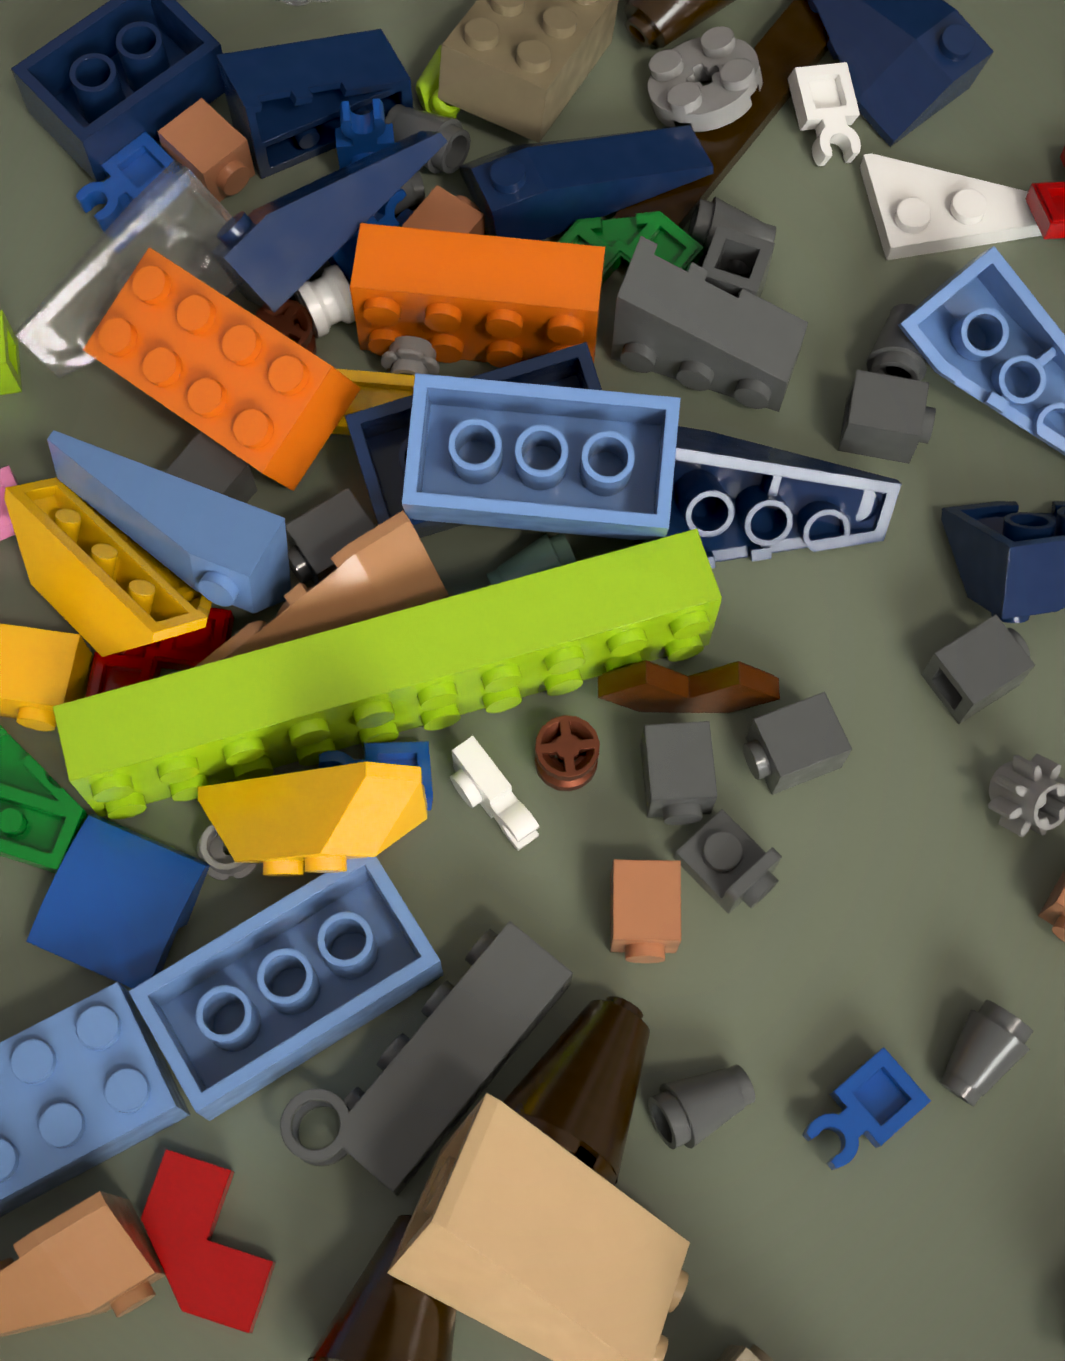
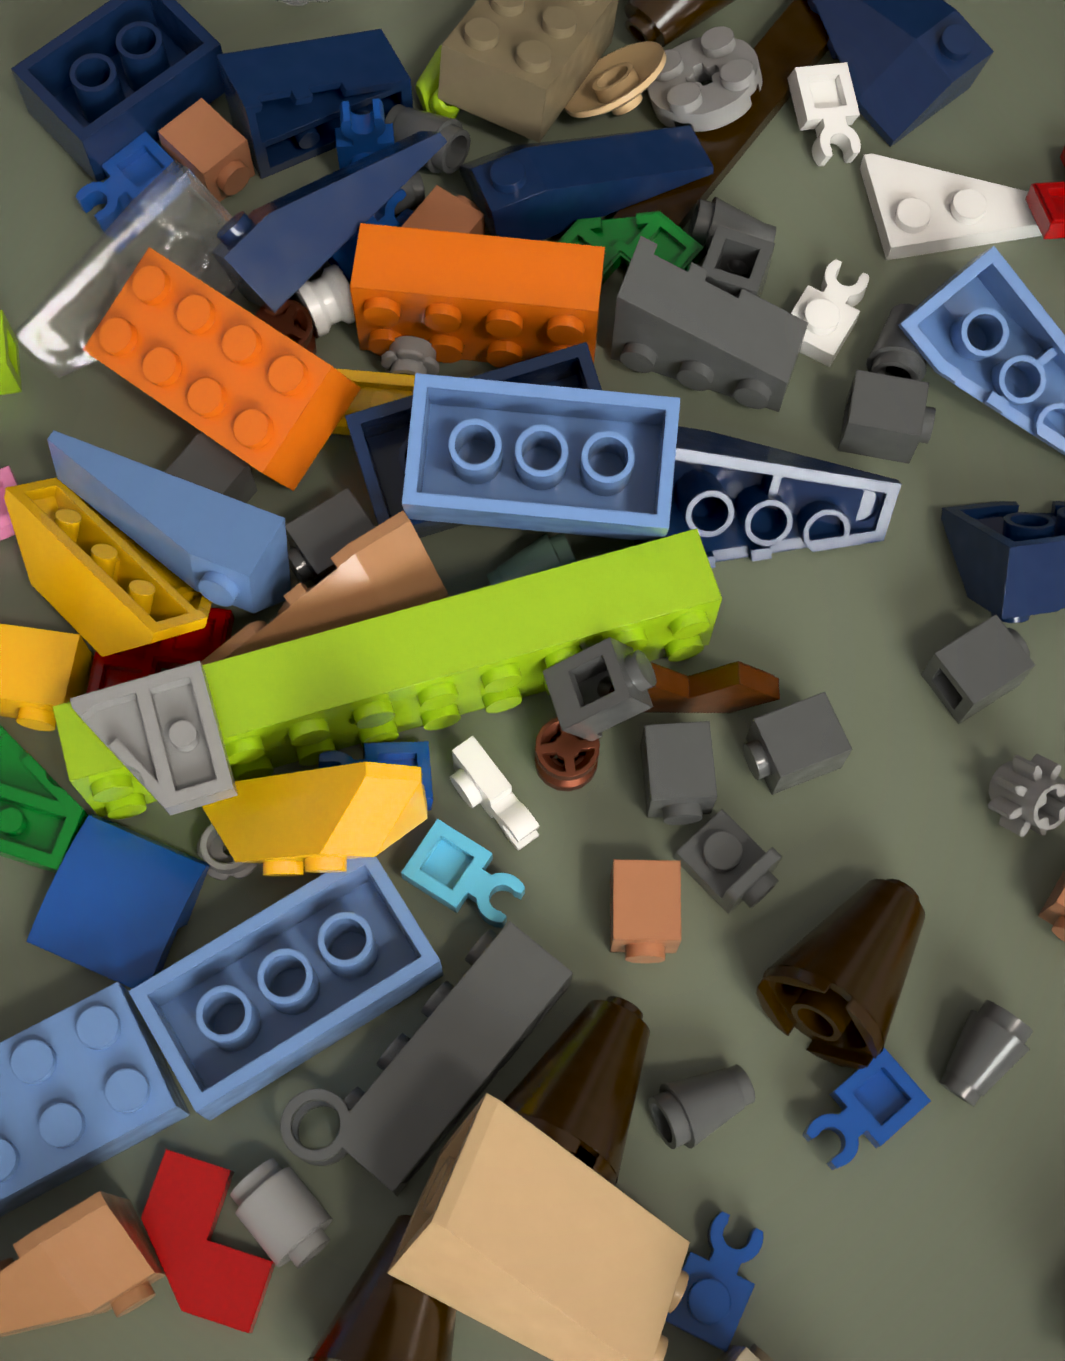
(164, 735): none -> light grey wing
(281, 1214): none -> light grey brick
(454, 869): none -> medium azure plate
(583, 683): none -> dark grey brick
(618, 81): none -> tan dish
(714, 1290): none -> blue plate
(829, 314): none -> white plate
(847, 974): none -> dark brown cone

